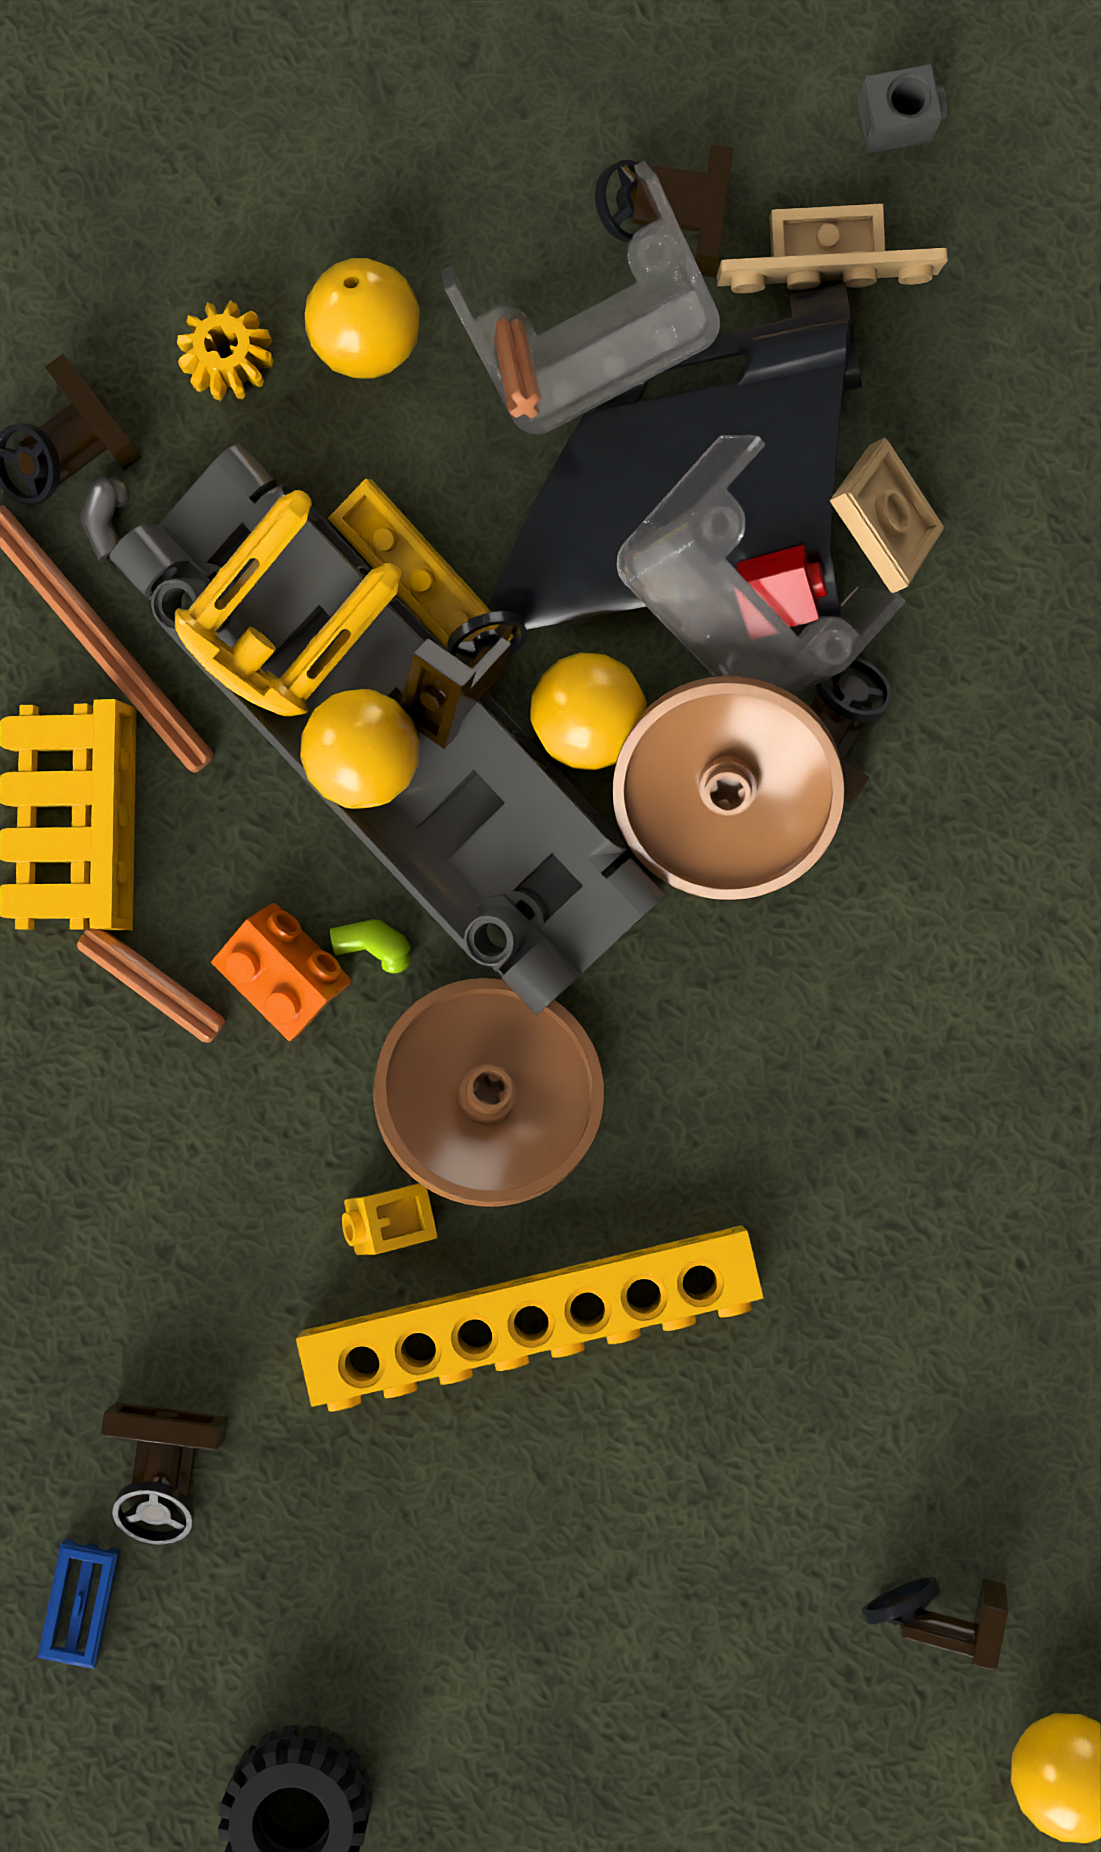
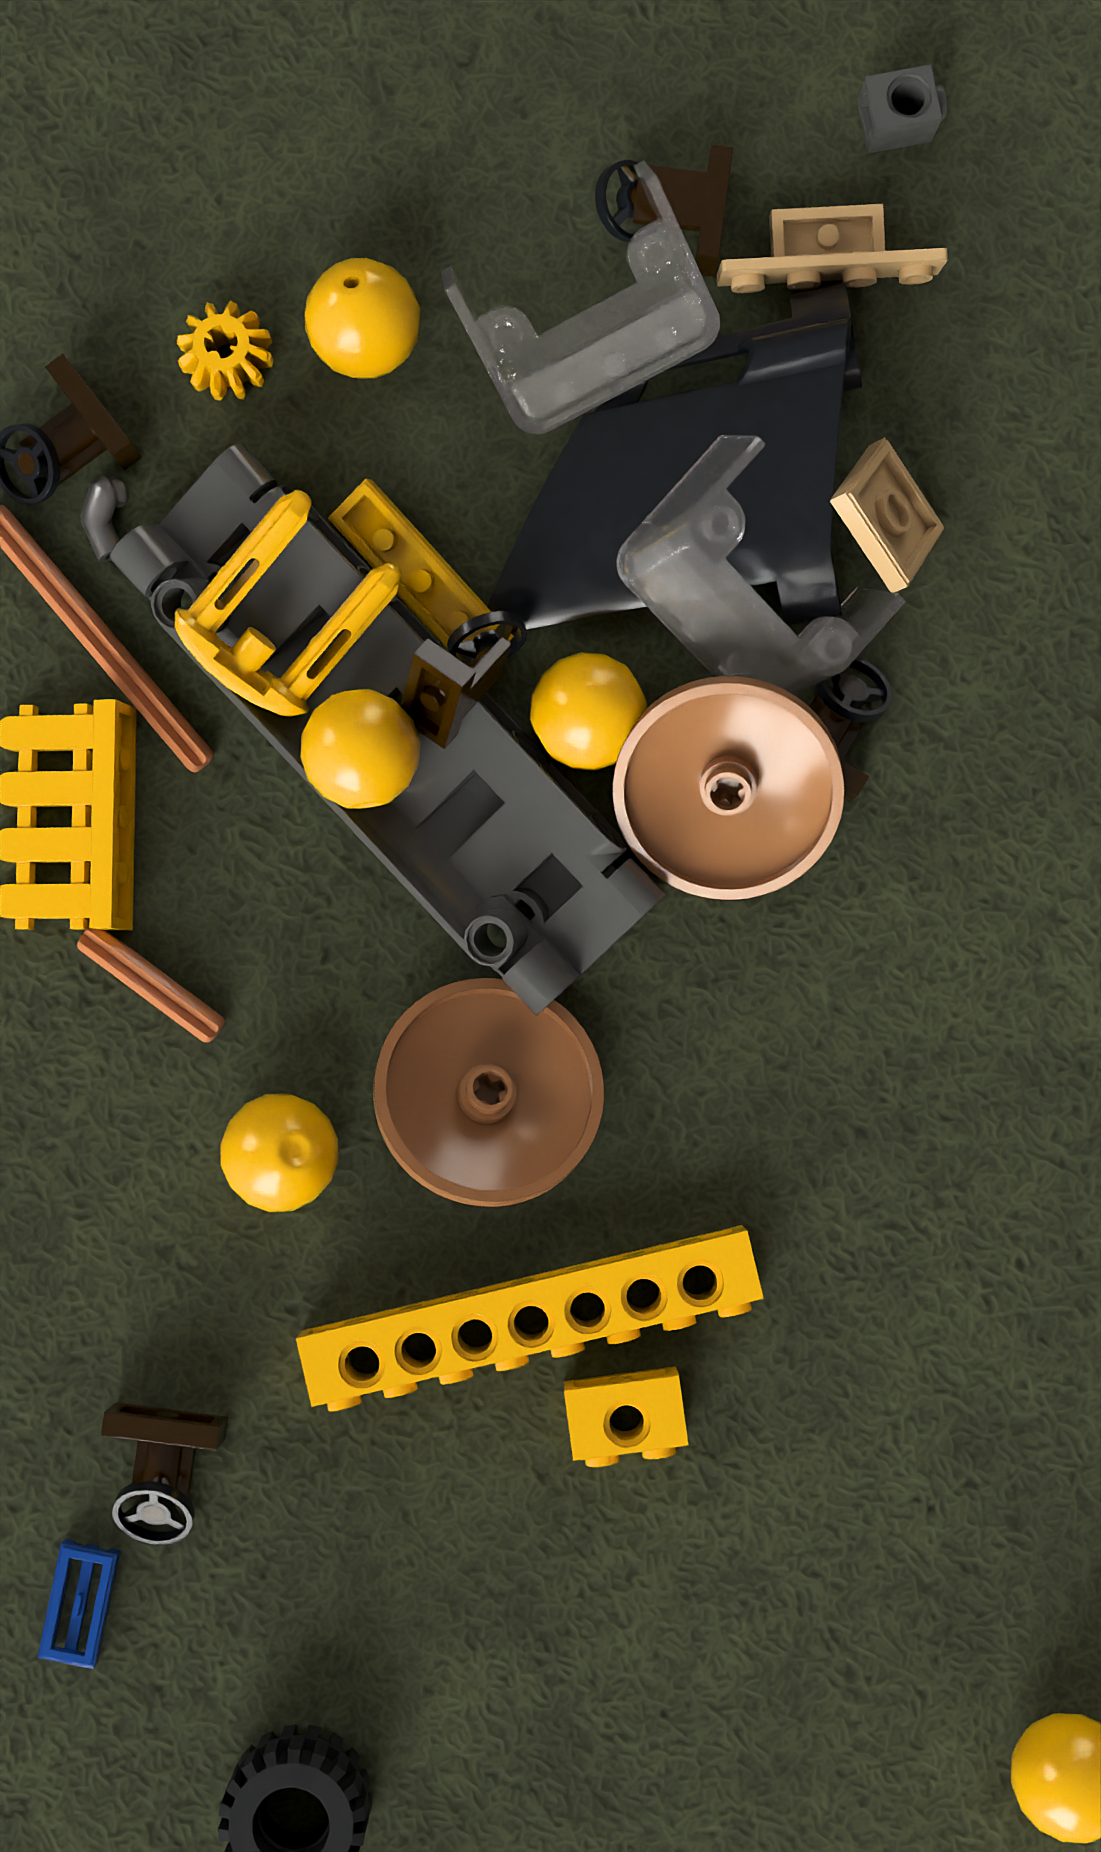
(279, 1152): none -> yellow piece
(281, 970): orange bracket -> none
(376, 938): lime arm -> none
(388, 1220): yellow bracket -> none
(517, 368): nougat axle -> none
(594, 1399): none -> yellow brick
(787, 583): brick -> none
(907, 1607): dark brown piece -> none

